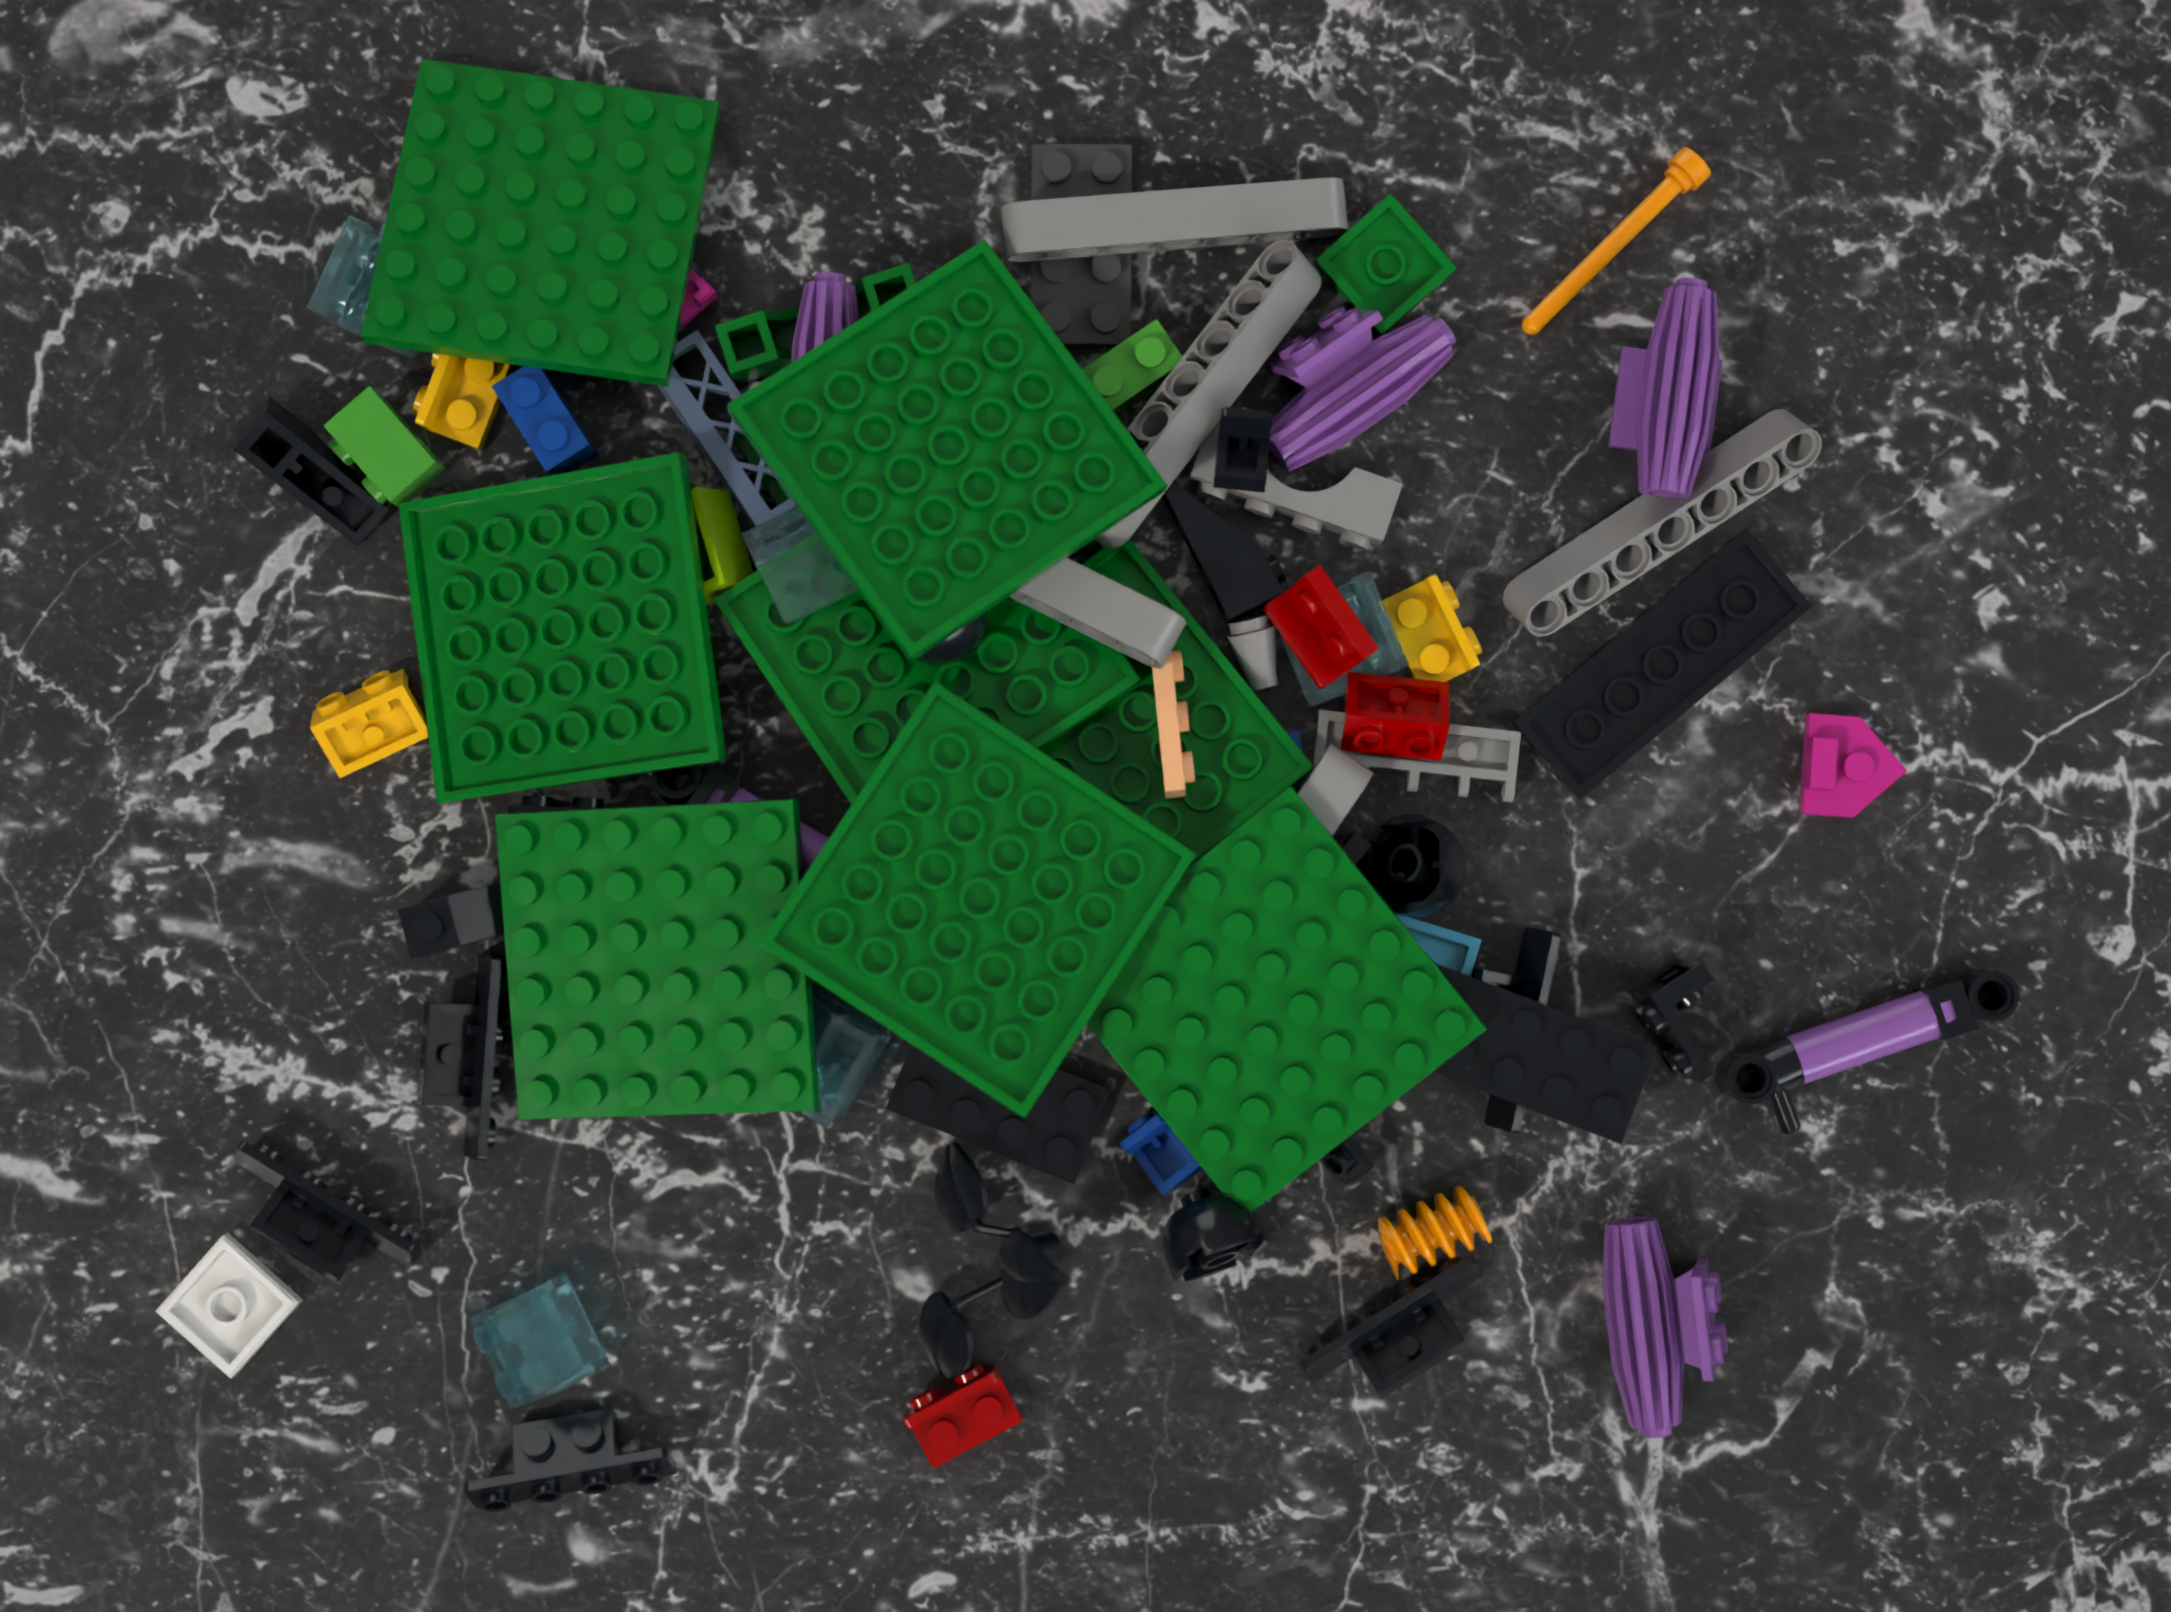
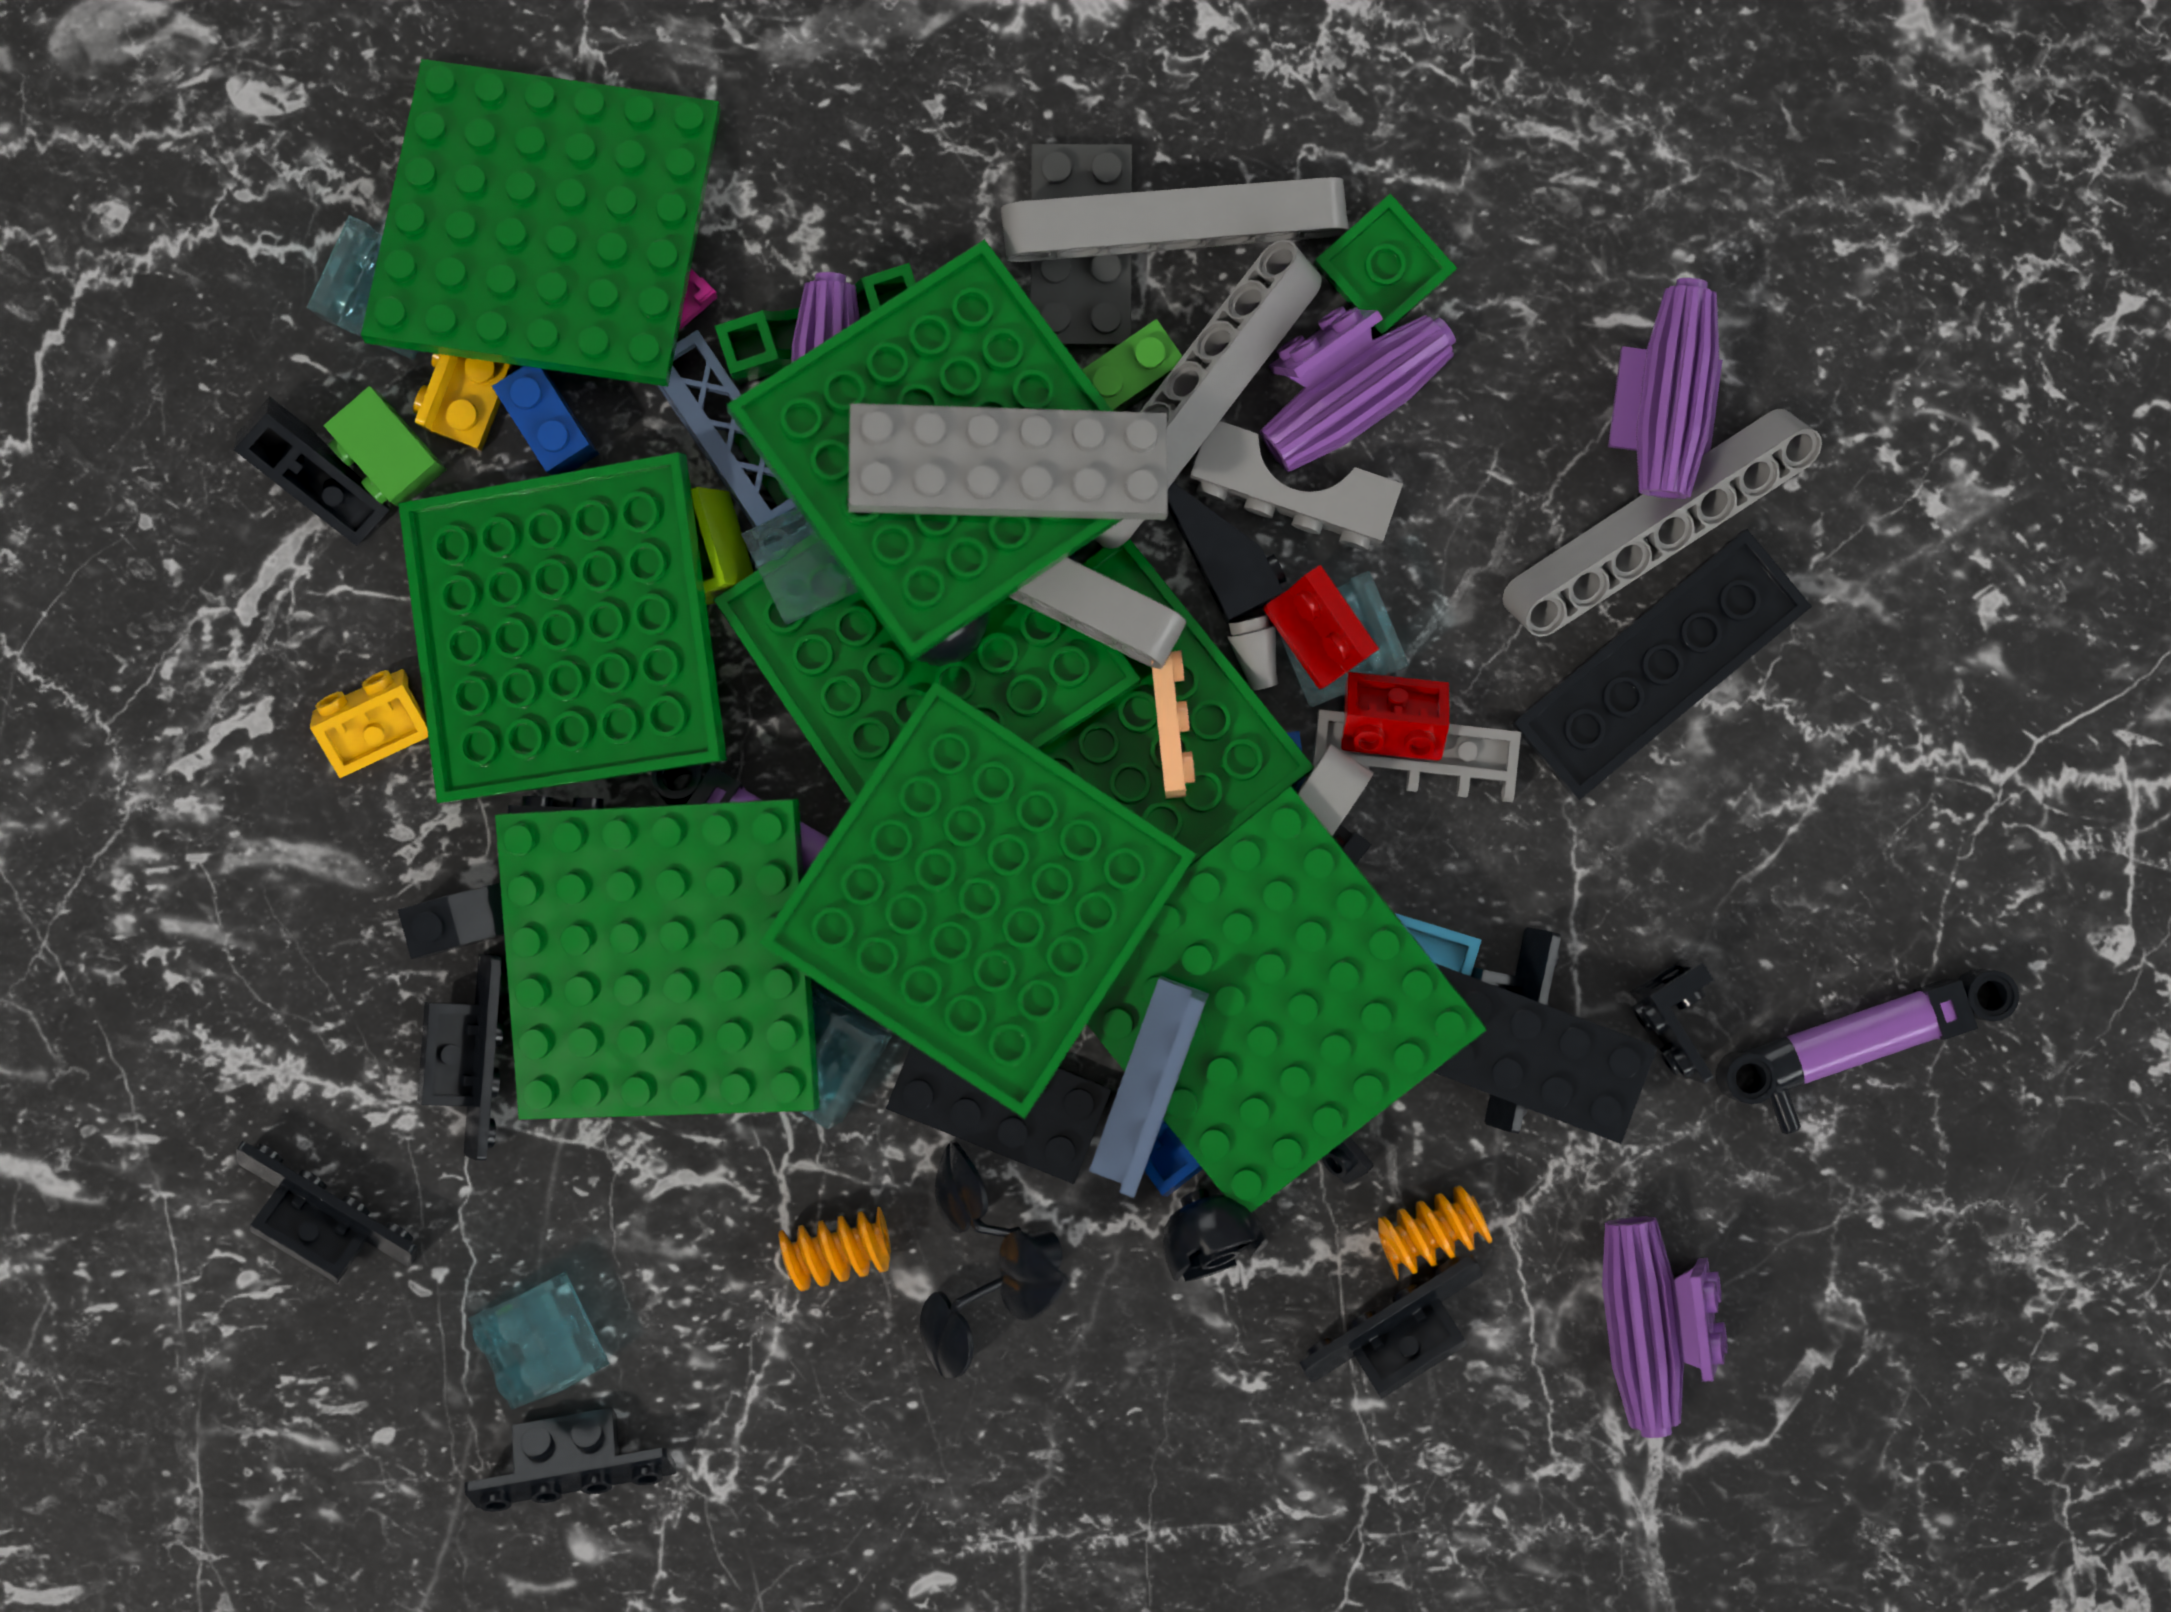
(229, 1305): white tile -> none
(836, 1251): none -> light orange piece
(962, 1414): red bracket -> none
(1007, 462): none -> light grey plate
(1148, 1083): none -> sand blue fence
(1242, 449): black bracket -> none
(1415, 865): black cylinder -> none
(1431, 631): yellow bracket -> none
(1684, 173): light orange piece -> none
(1843, 766): dark pink plate -> none

